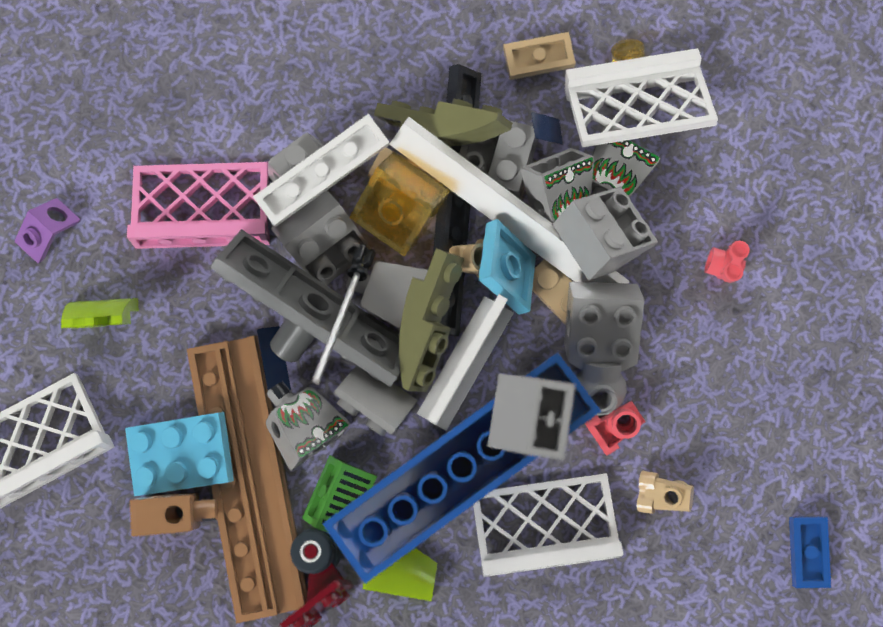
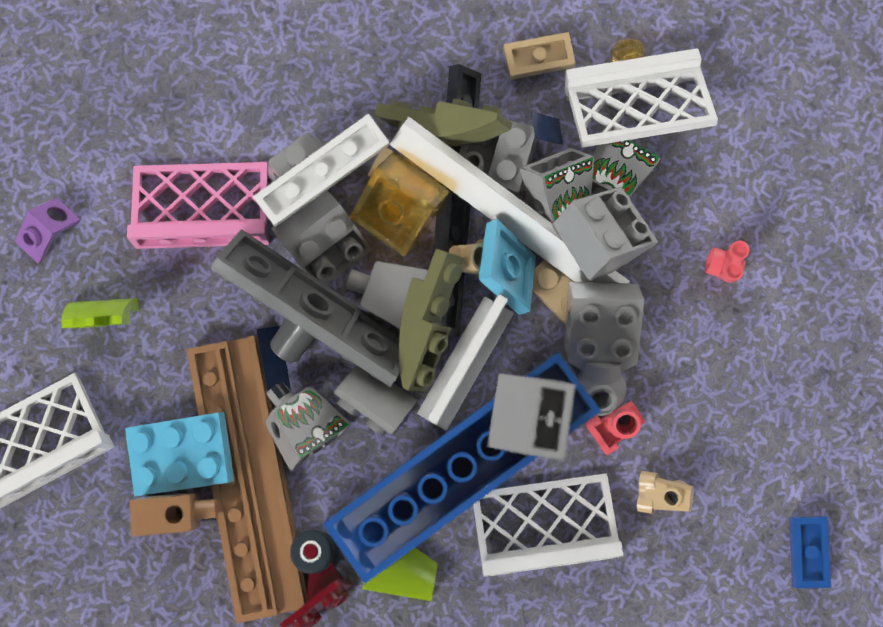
(336, 489): bright green panel -> none
(358, 272): piece -> none

